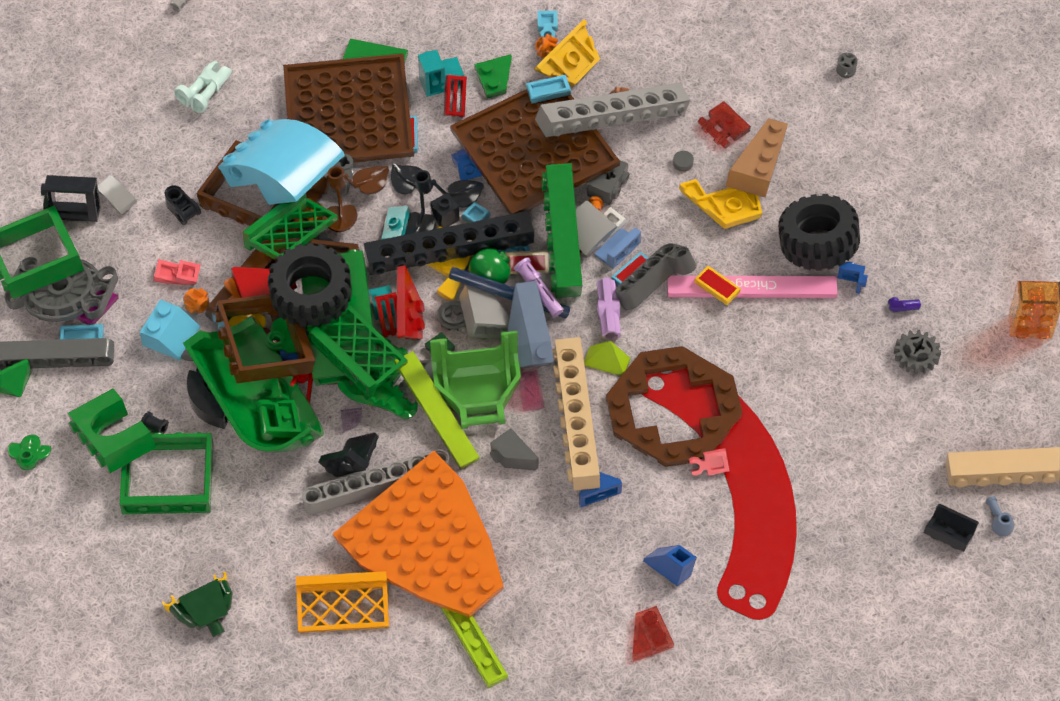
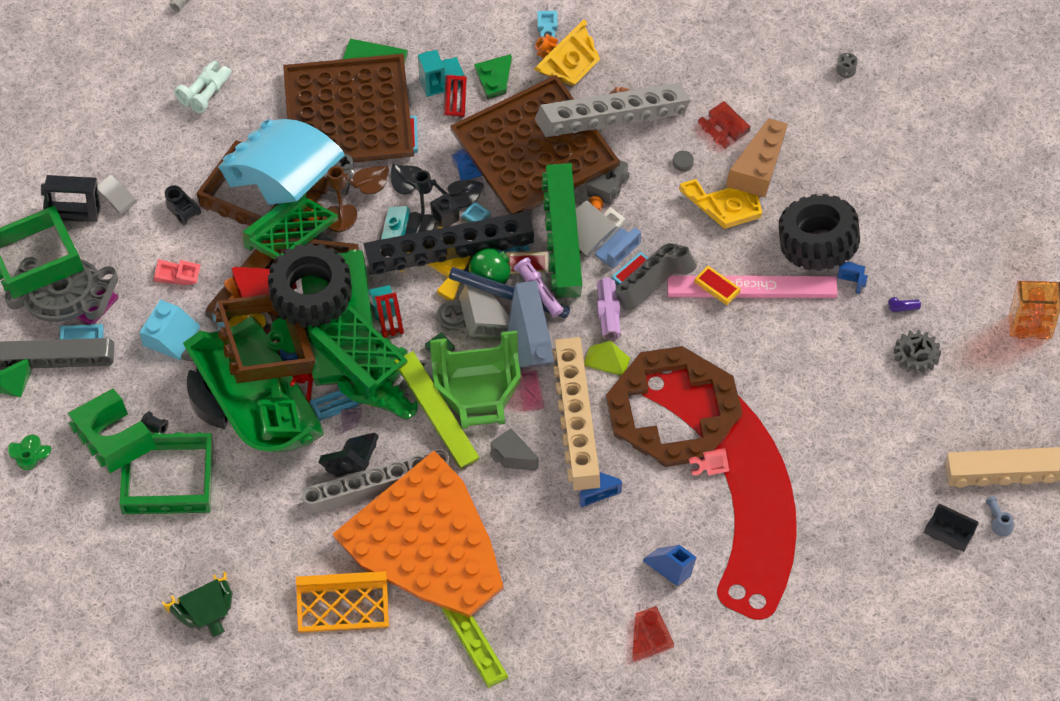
(196, 300): orange gear -> none
(334, 407): none -> dark azure tile
(409, 307): red wing -> none
(548, 89): medium azure tile -> none

